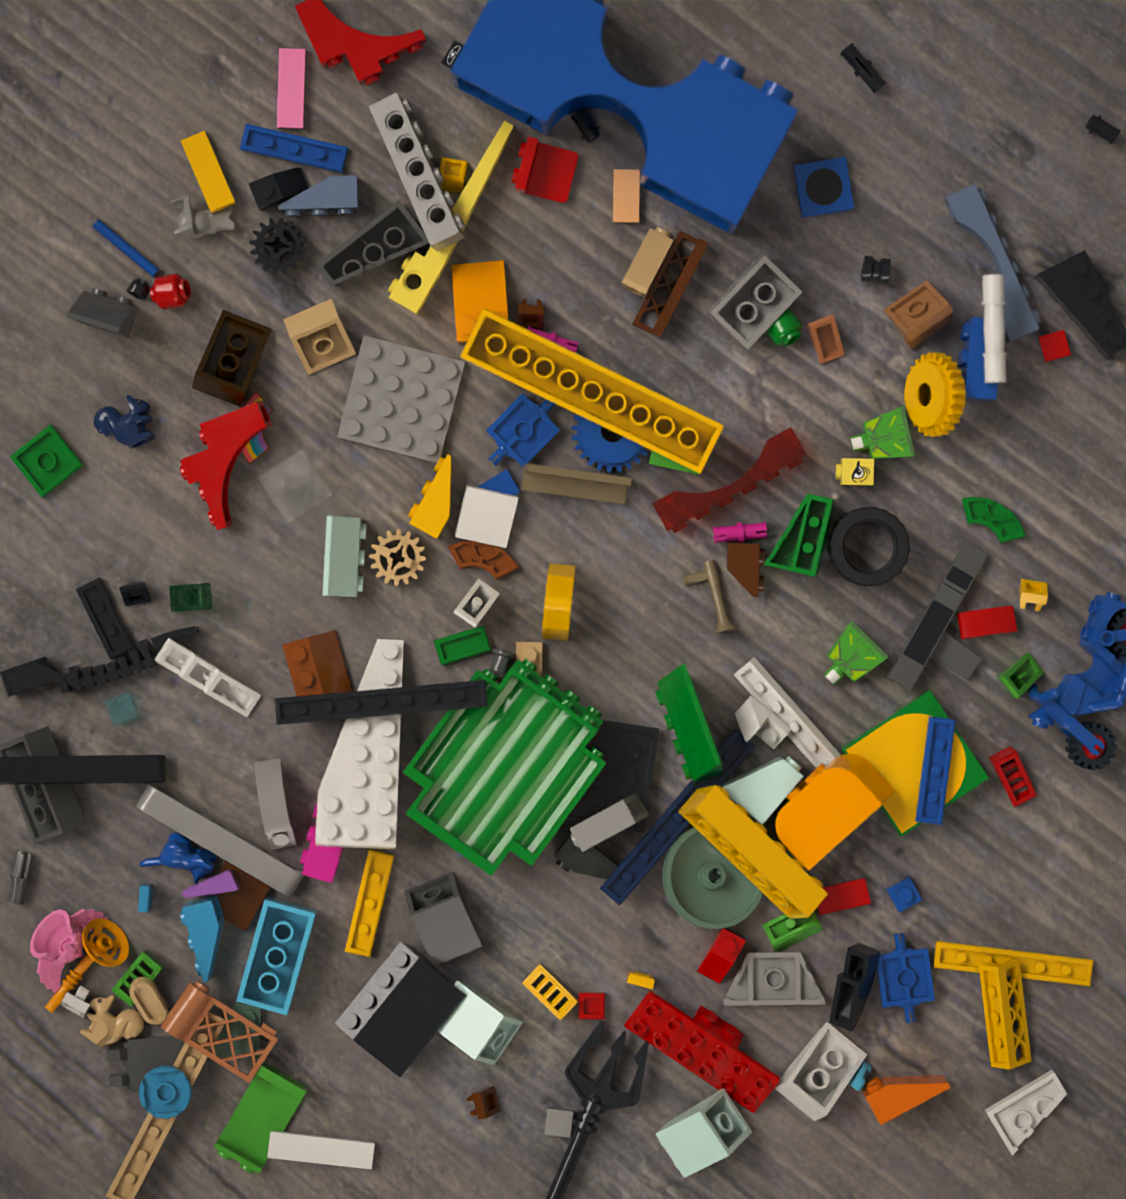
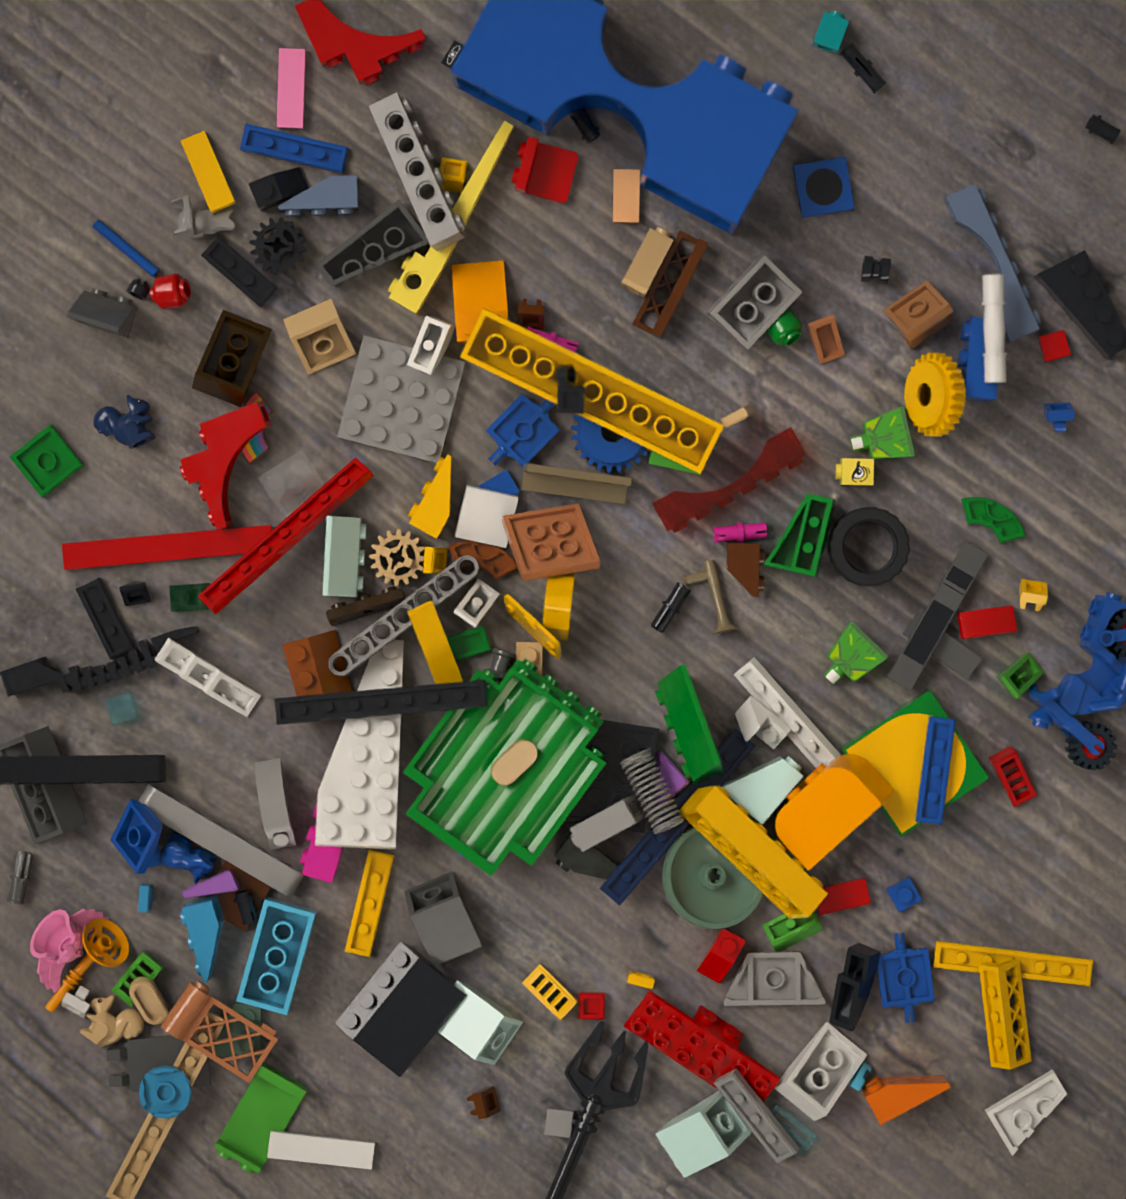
(138, 836): none -> blue slope
(162, 547): none -> red tile
(239, 271): none -> black tile
(246, 906): none -> black pin
(285, 536): none -> red tile
(365, 606): none -> dark brown tile
(390, 619): none -> light grey beam
(431, 344): none -> white slope
(434, 560): none -> yellow tile
(434, 644): none -> yellow tile
(513, 762): none -> tan tile
(532, 626): none -> yellow axle
(550, 542): none -> nougat plate
(565, 375): none -> black hinge
(570, 399): none -> black tile
(639, 759): none -> light grey piece
(670, 607): none -> black axle
(672, 776): none -> medium lavender piece
(738, 416): none -> tan tile
(756, 1115): none -> light grey tile
(806, 1144): none -> clear light blue tile
(830, 32): none -> teal brick
(1058, 414): none -> blue tile

